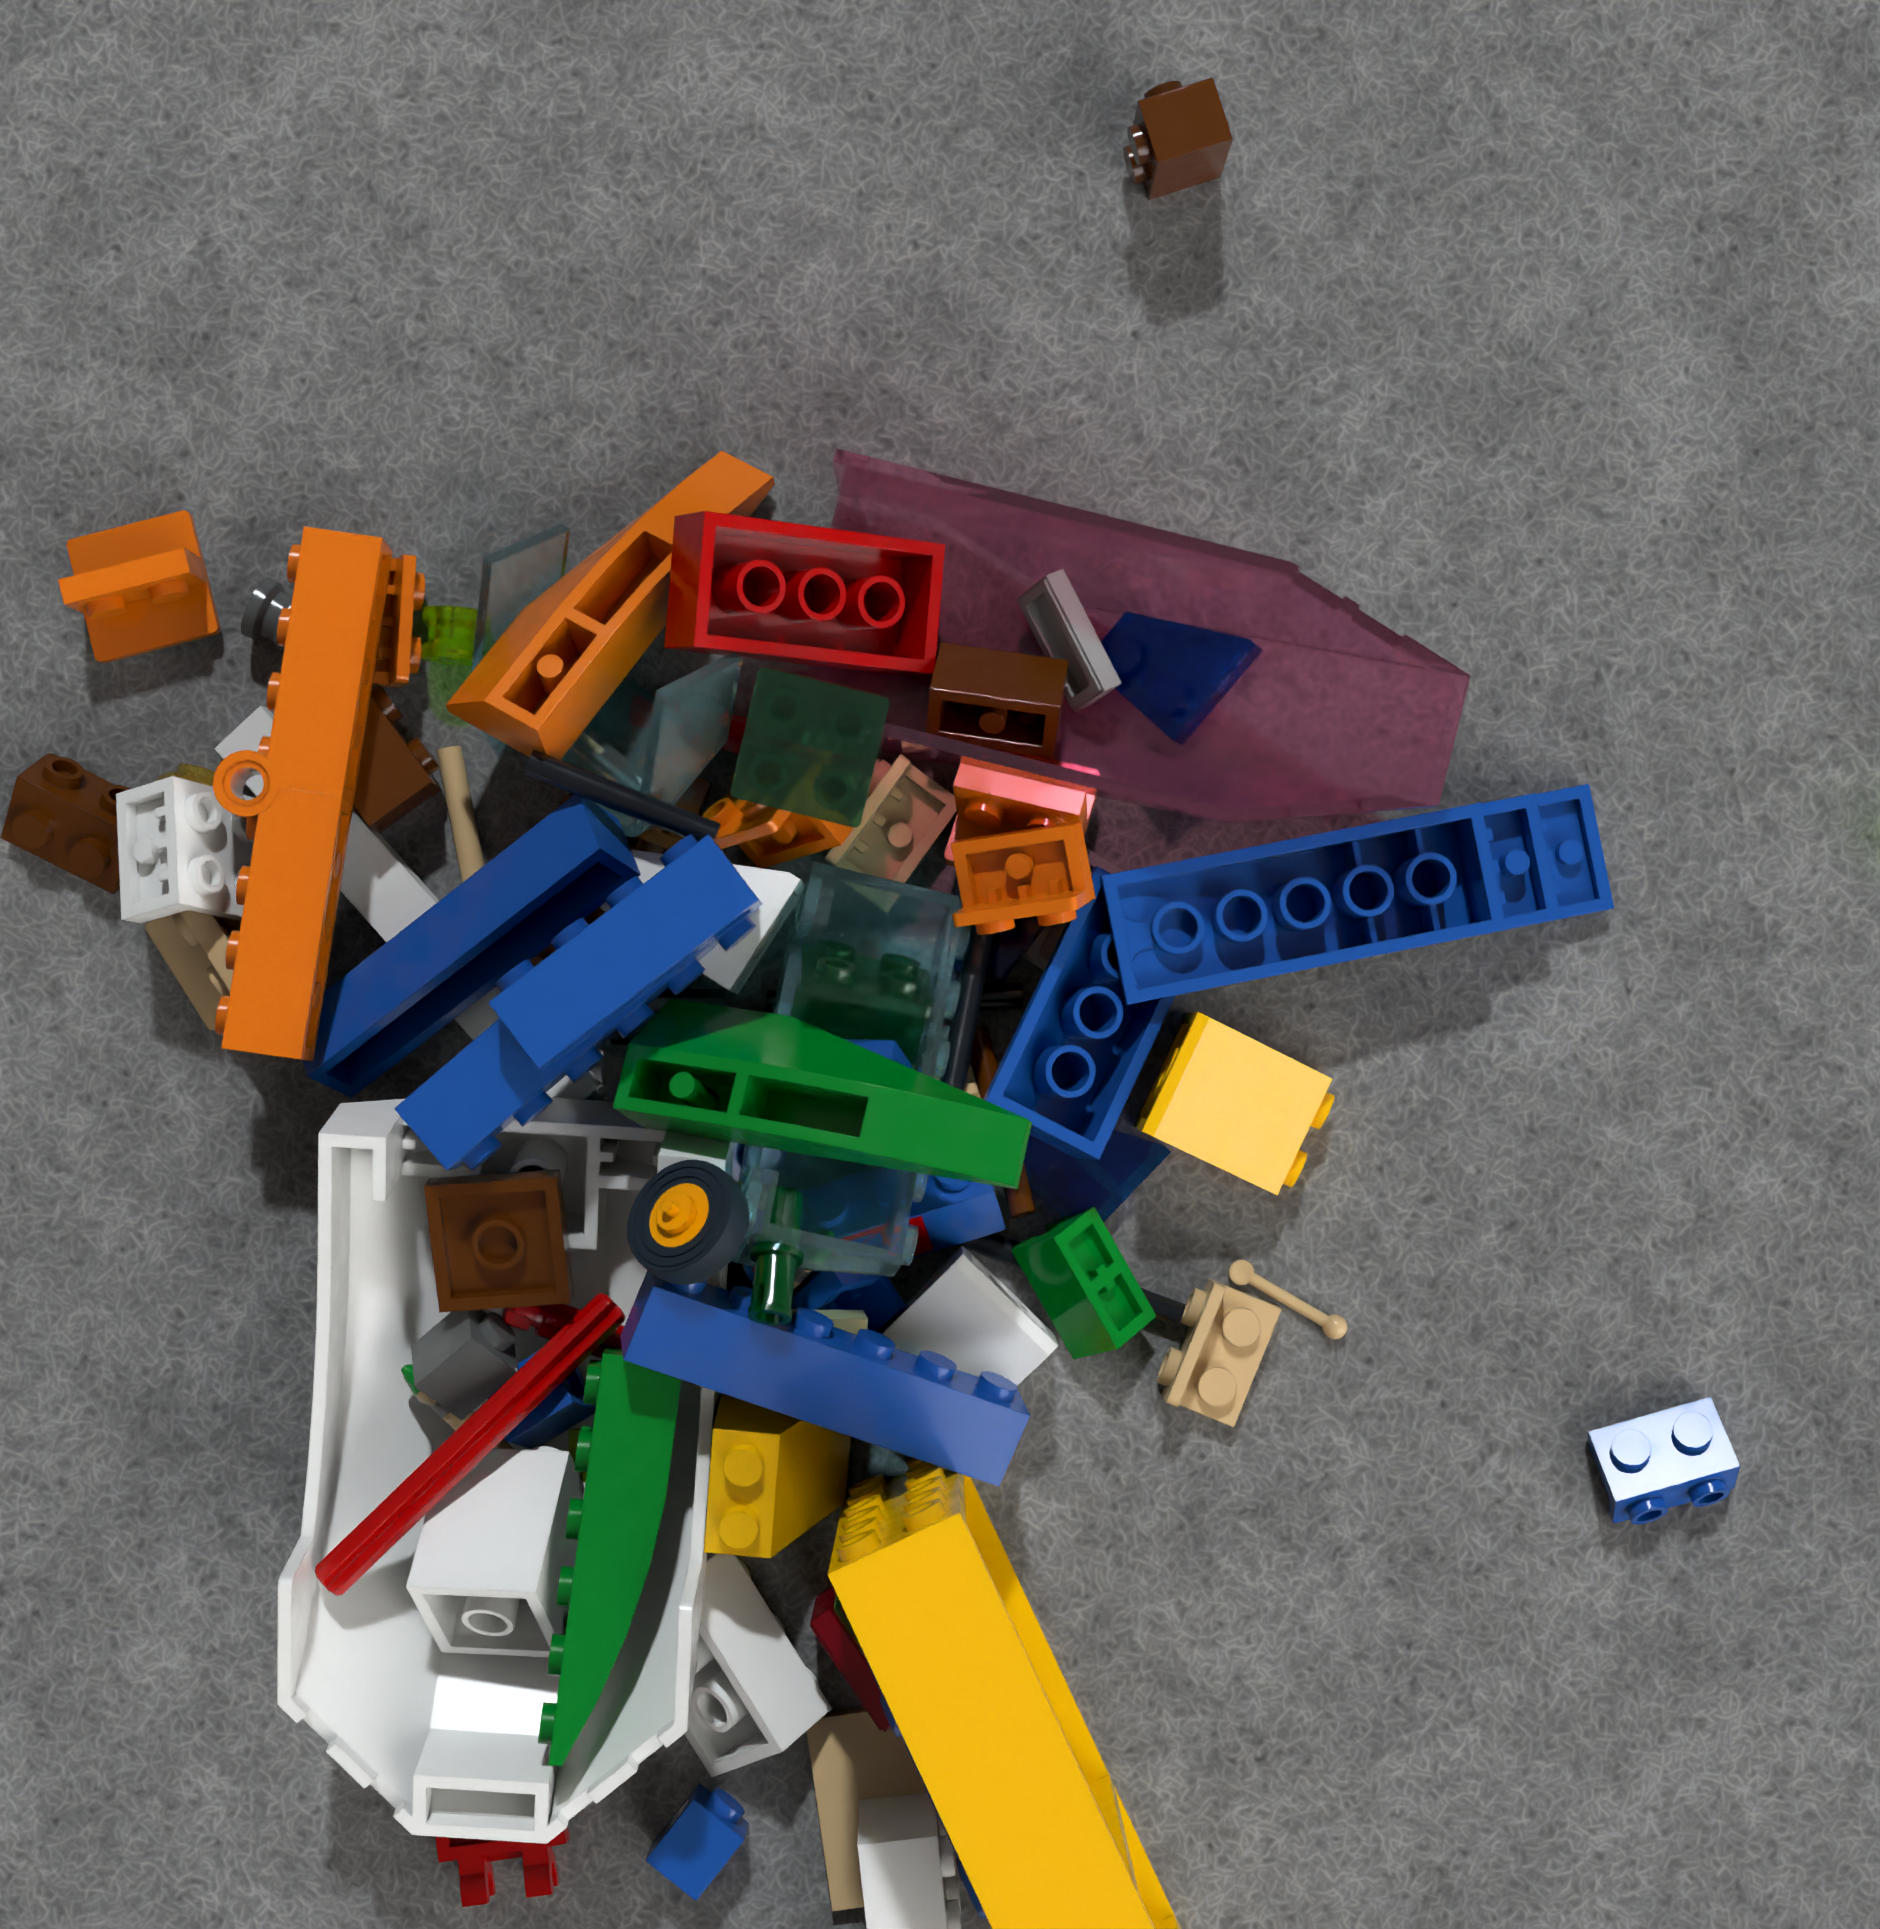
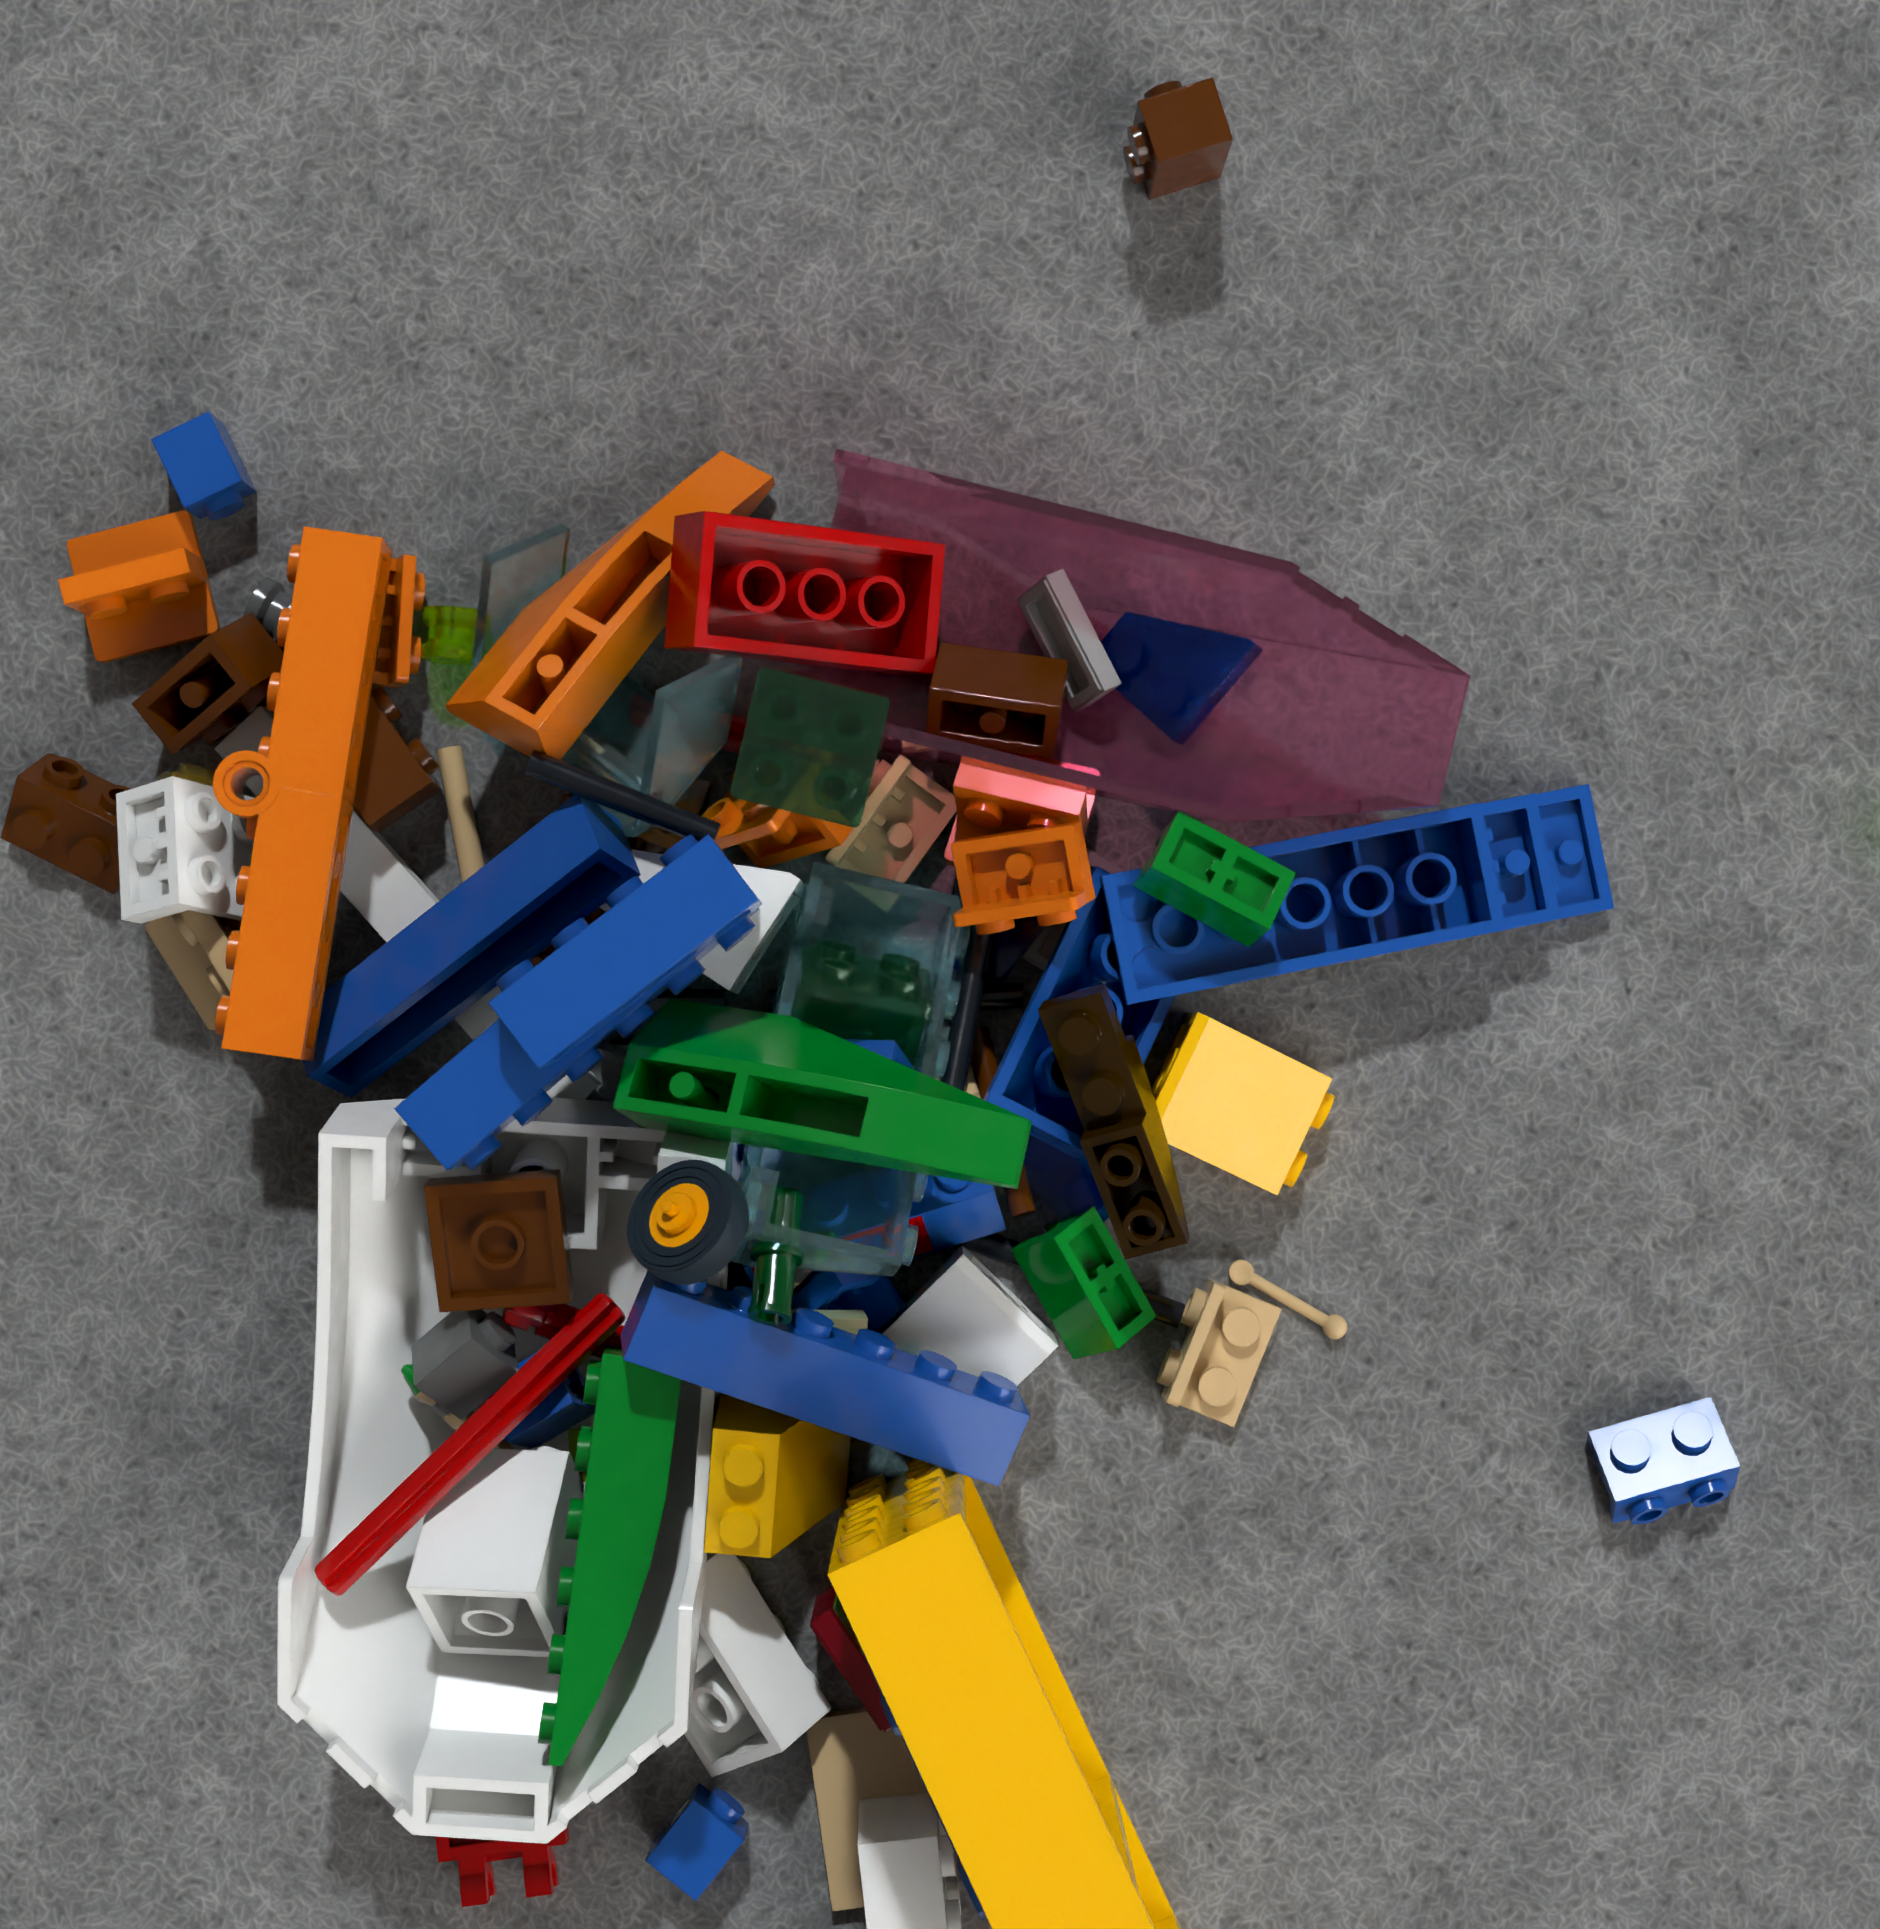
(204, 467): none -> blue brick
(211, 685): none -> reddish brown brick
(1119, 1121): none -> dark brown slope
(1215, 879): none -> green hinge

